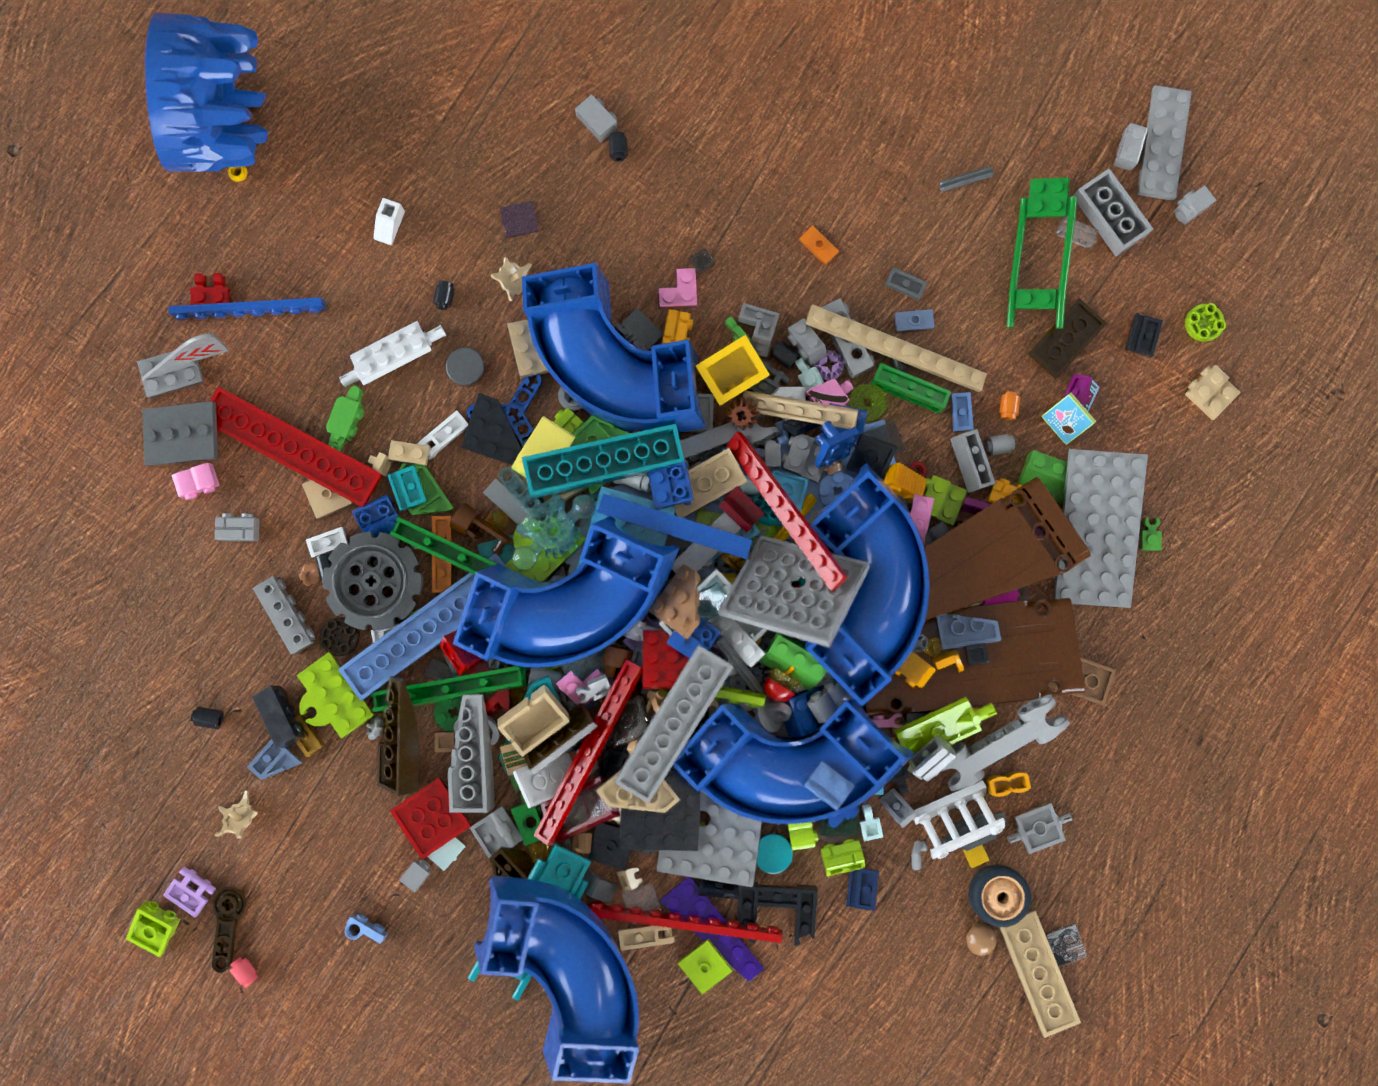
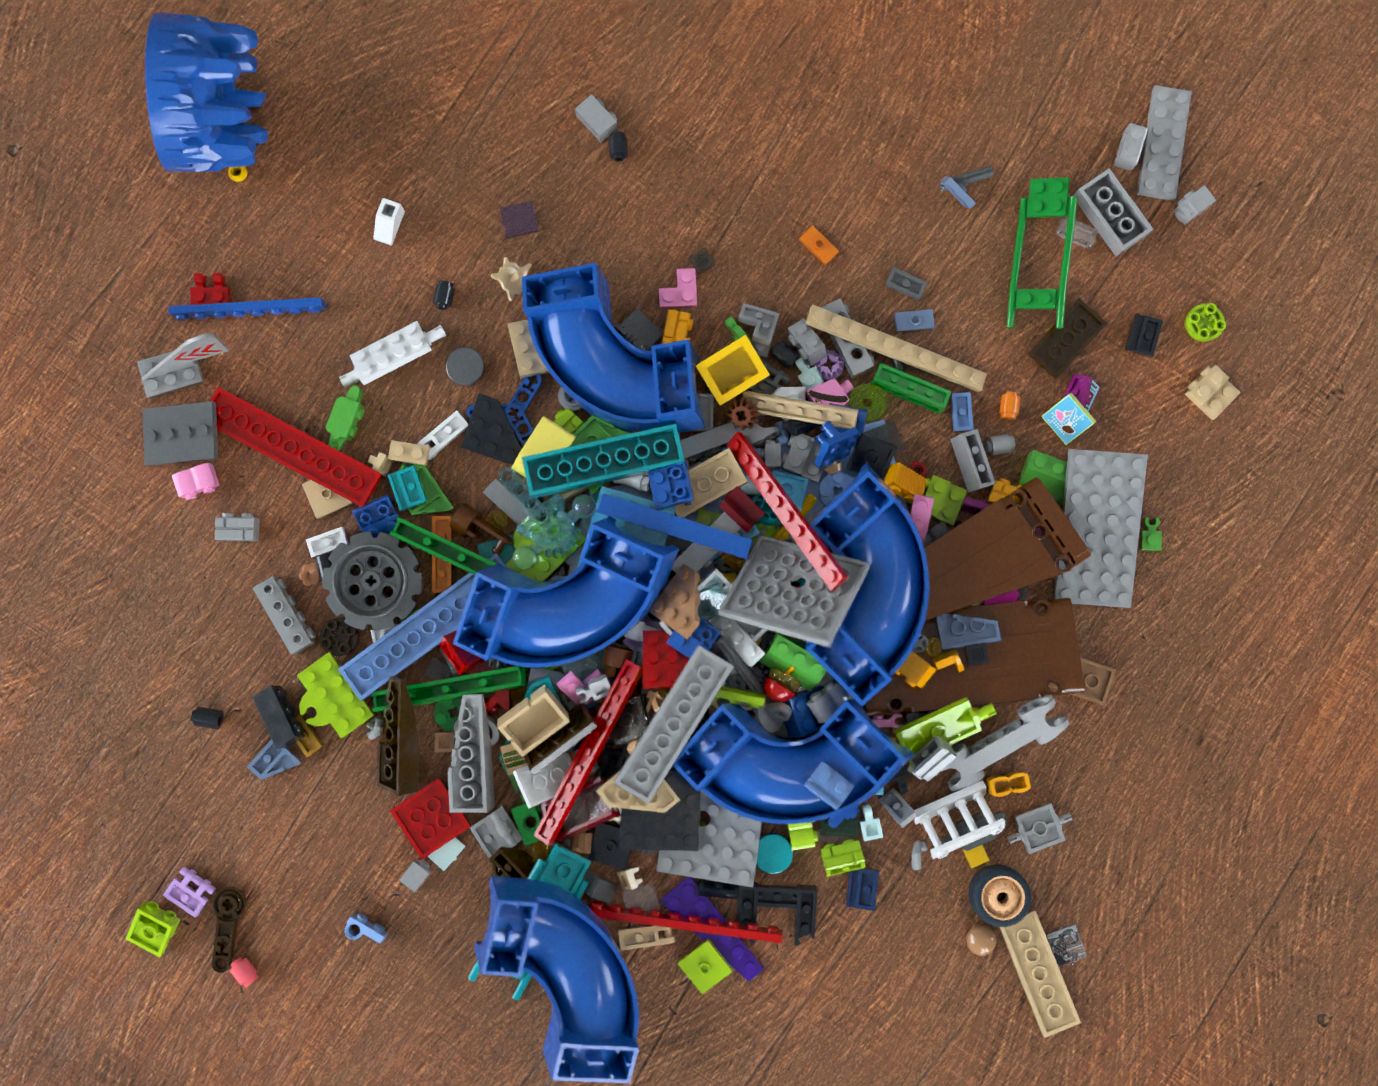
(237, 817): tan piece -> none
(958, 192): none -> sand blue plate

